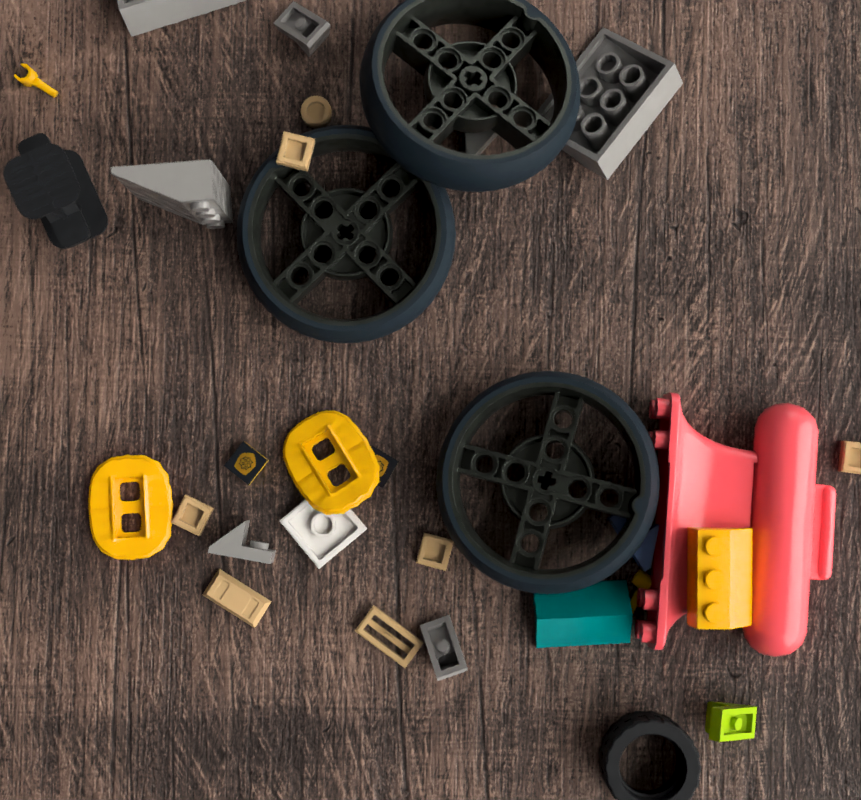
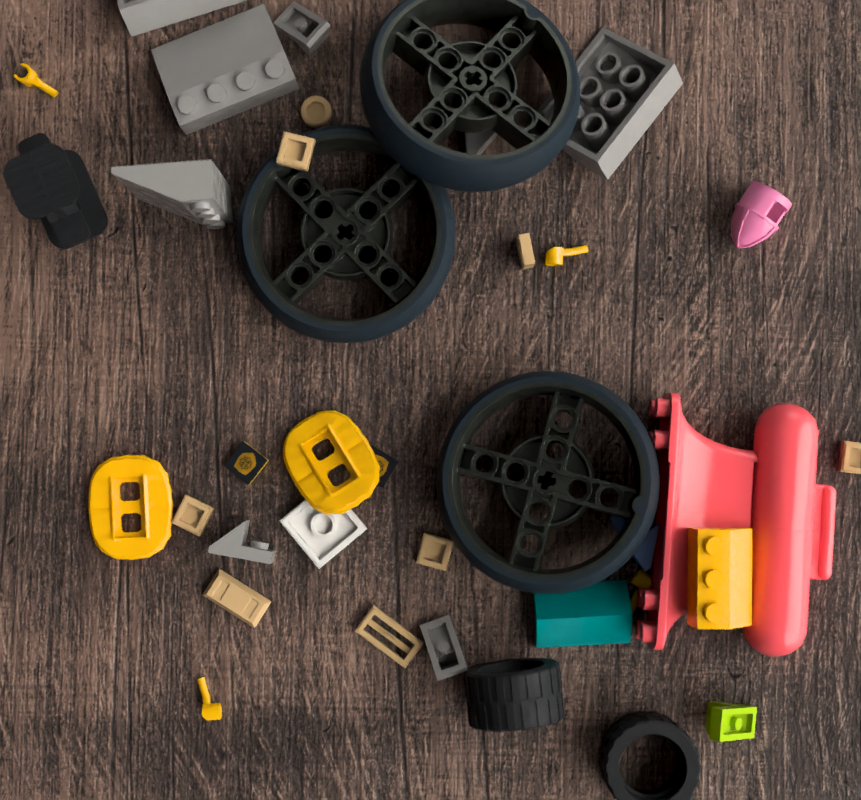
(210, 710): none -> yellow hand
(224, 69): none -> light grey slope
(514, 694): none -> black tyre
(525, 251): none -> tan tile
(555, 255): none -> yellow hand
(757, 215): none -> bright pink helmet

